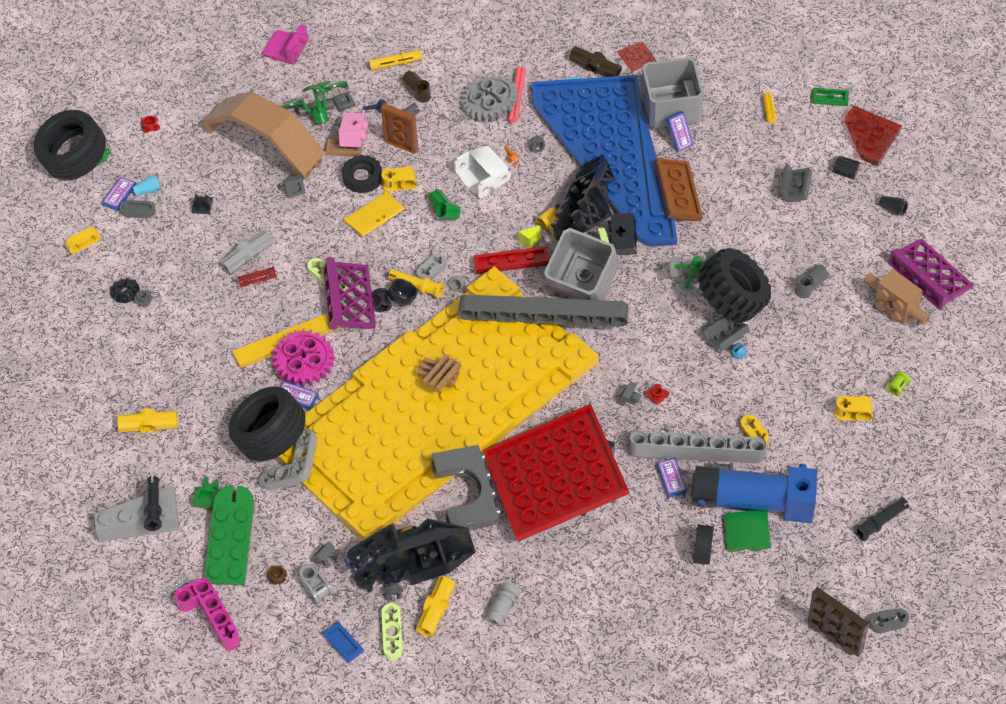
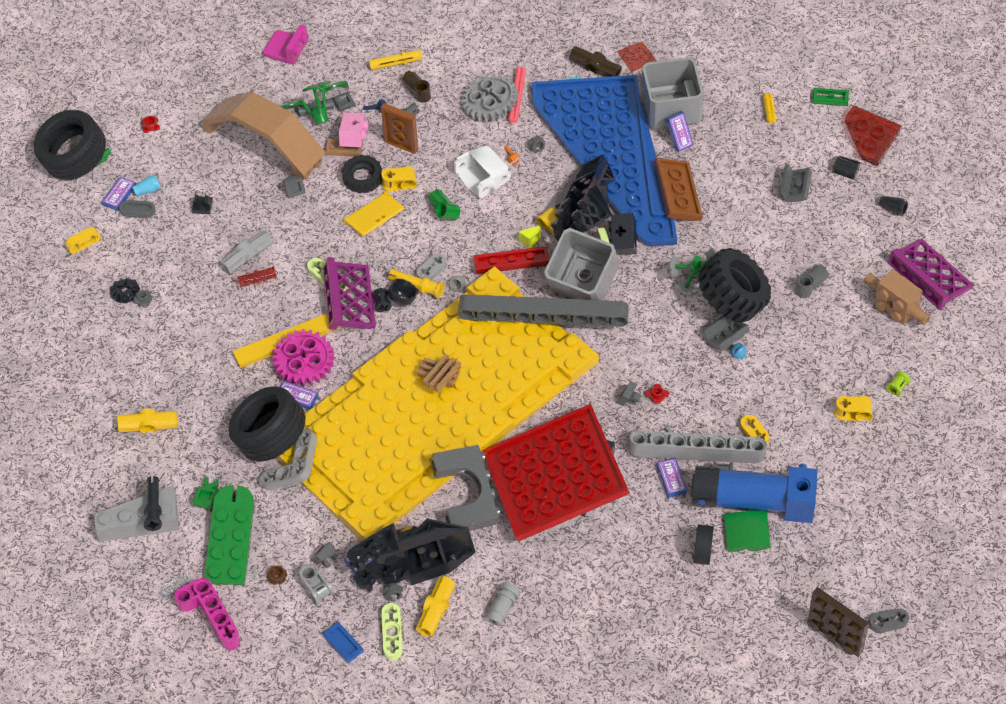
(875, 523): black pin -> none

